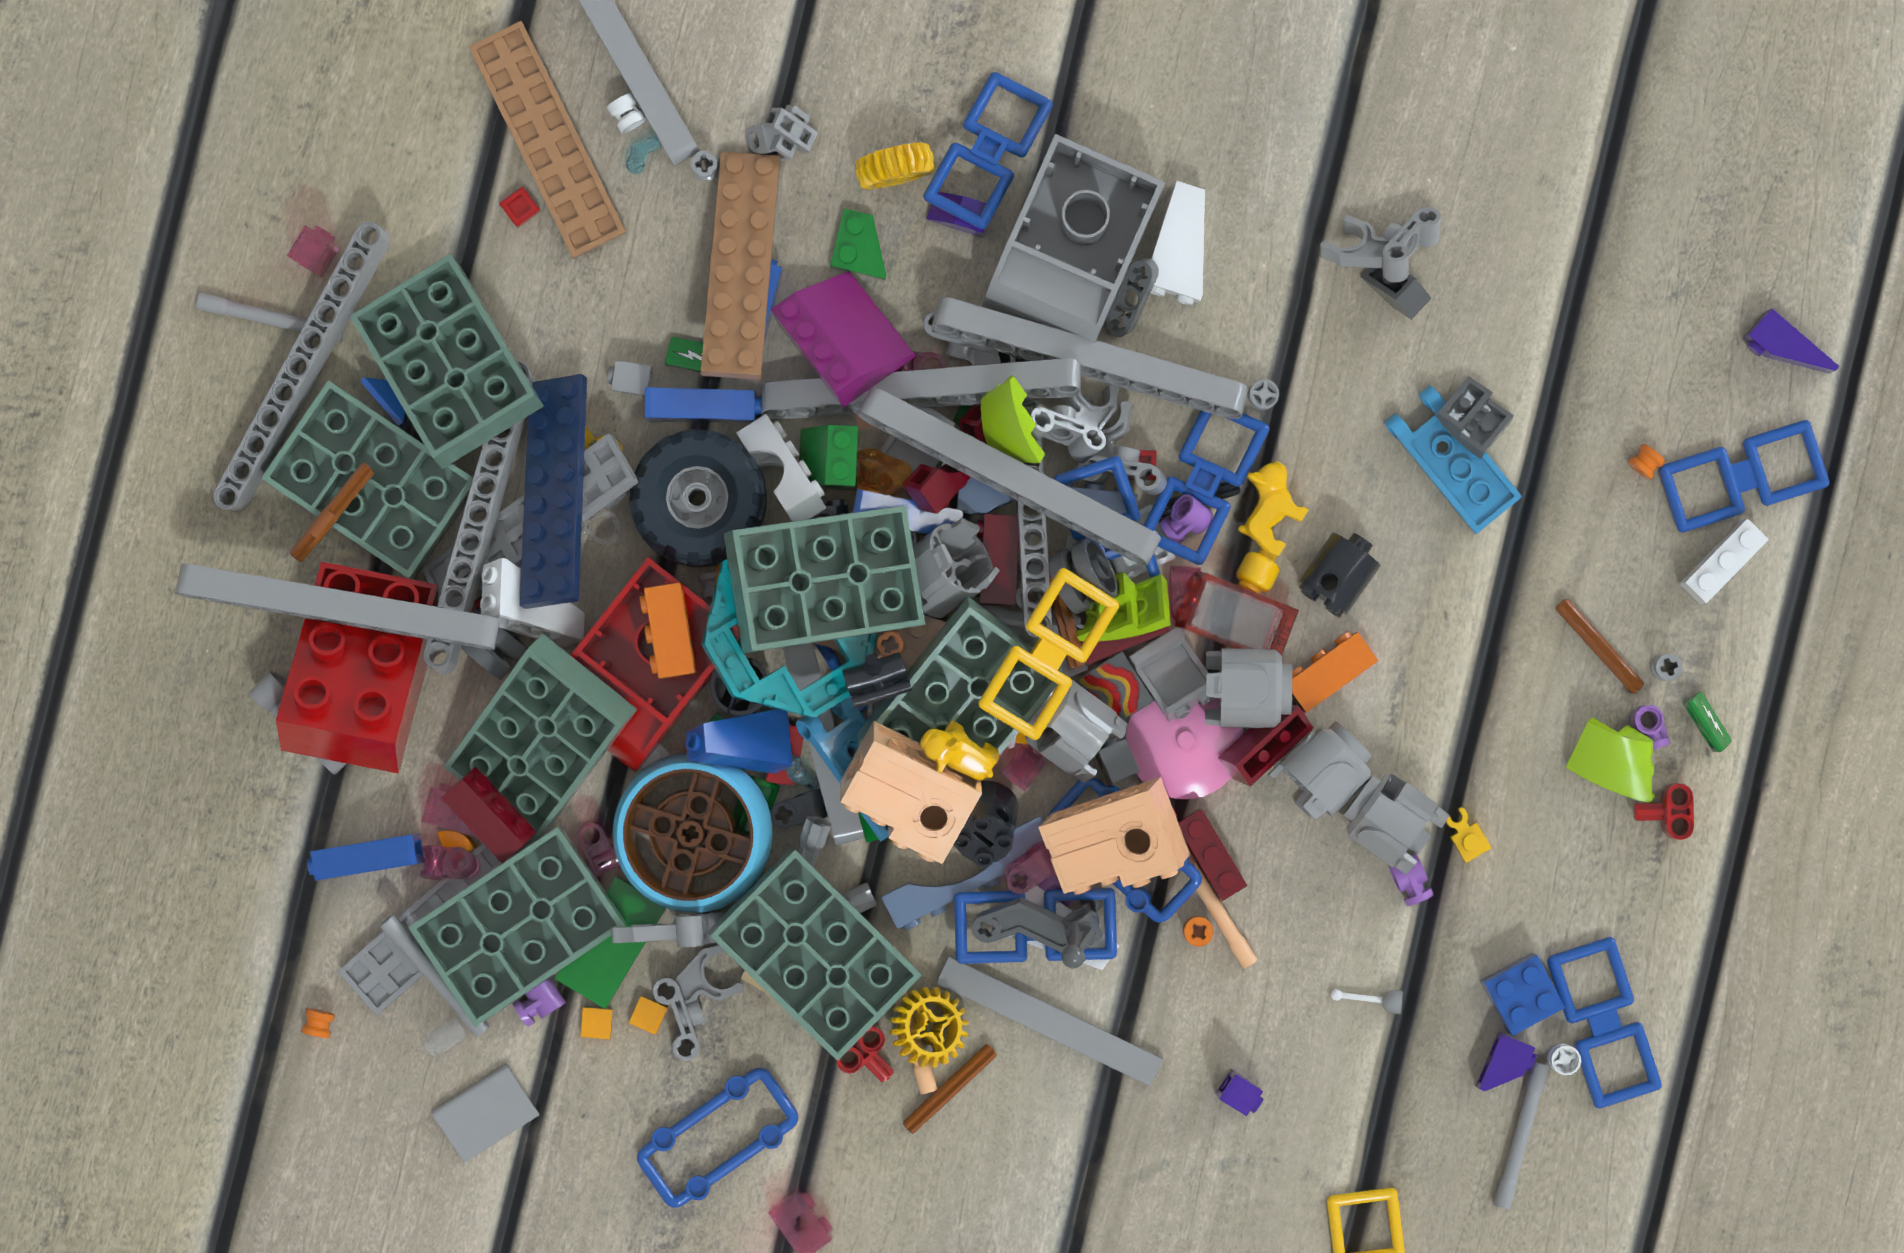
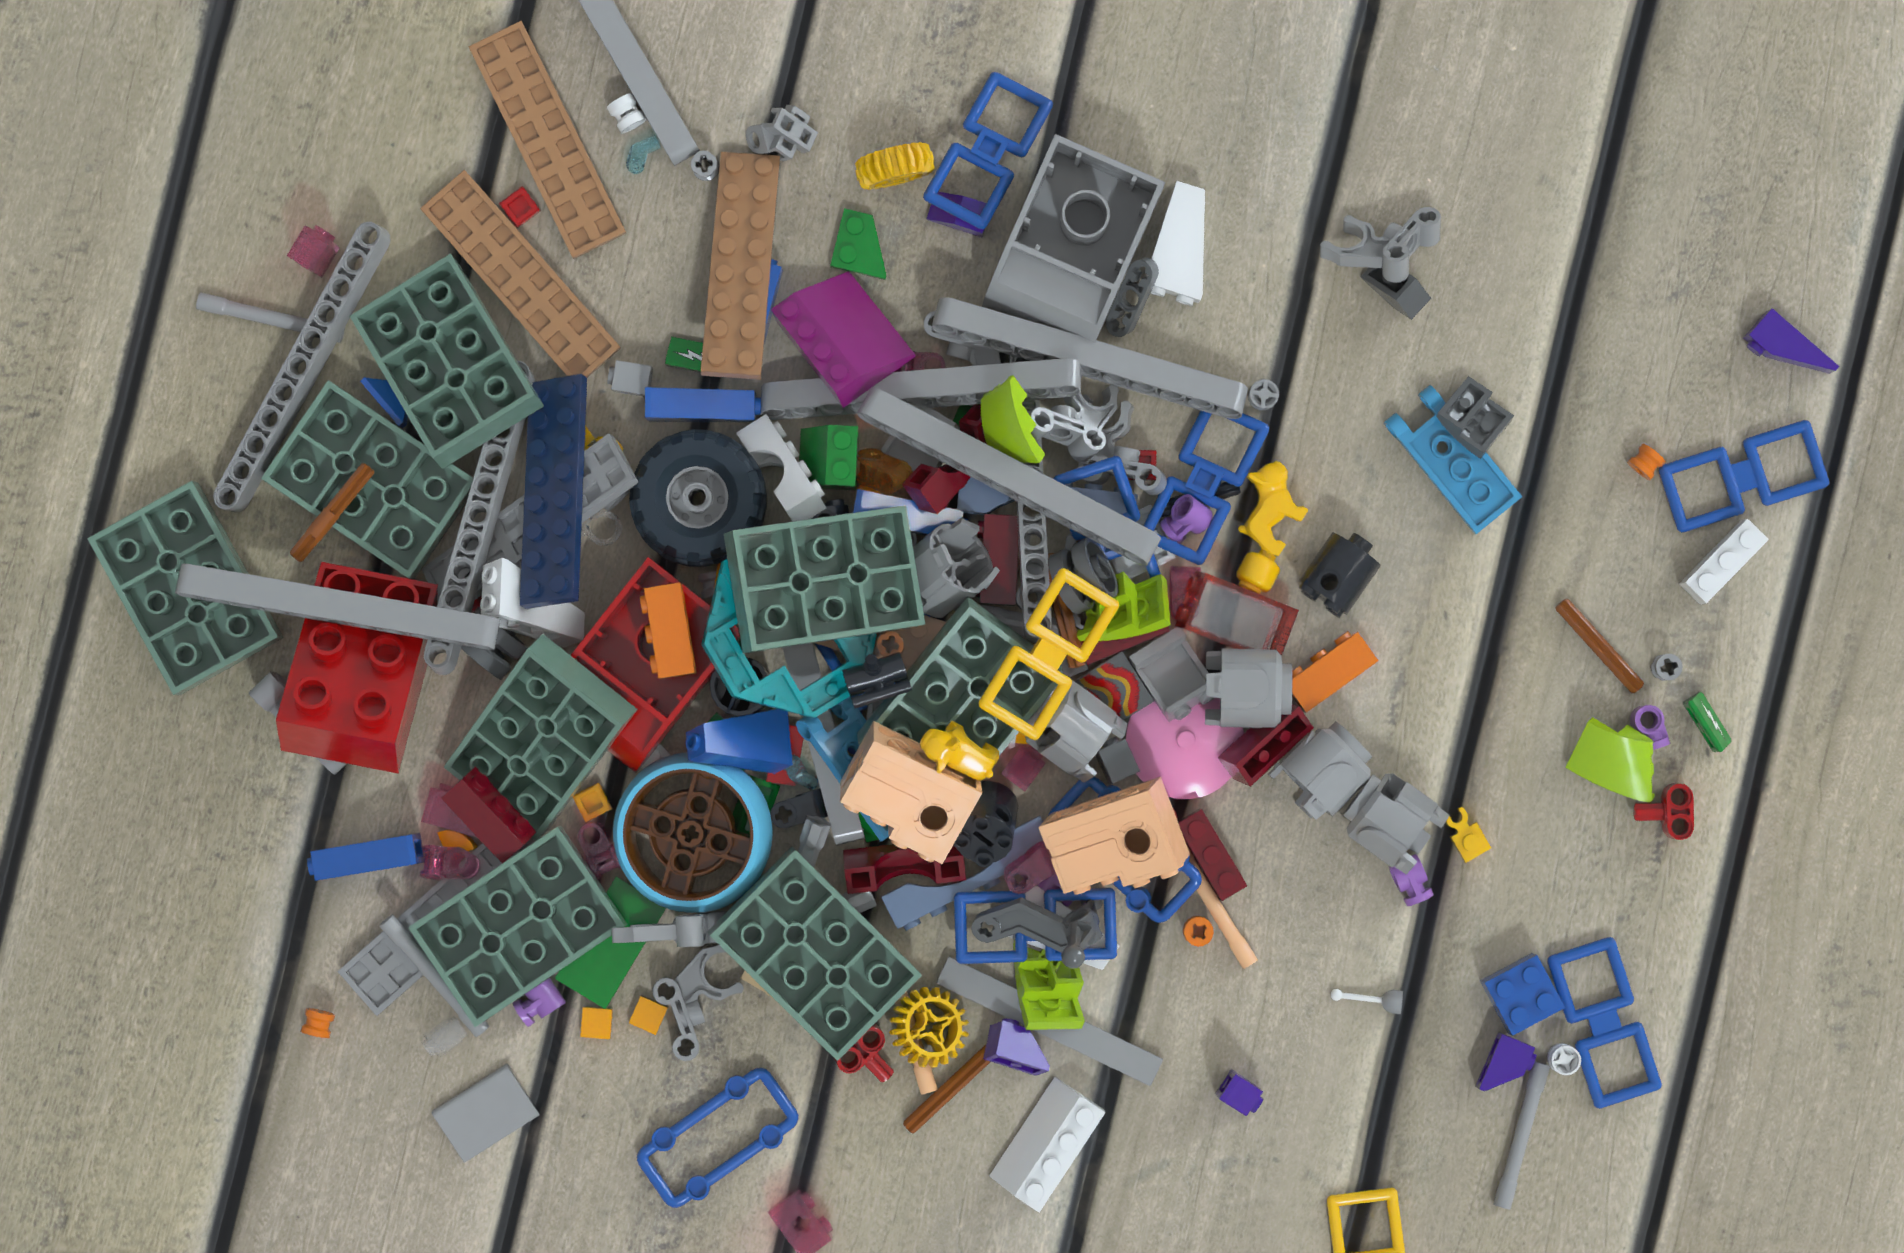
(143, 561): none -> sand green brick
(520, 277): none -> medium nougat plate
(592, 802): none -> light orange tile
(872, 866): none -> dark red arch
(1015, 1048): none -> slope
(1047, 1144): none -> white slope
(1048, 993): none -> lime slope

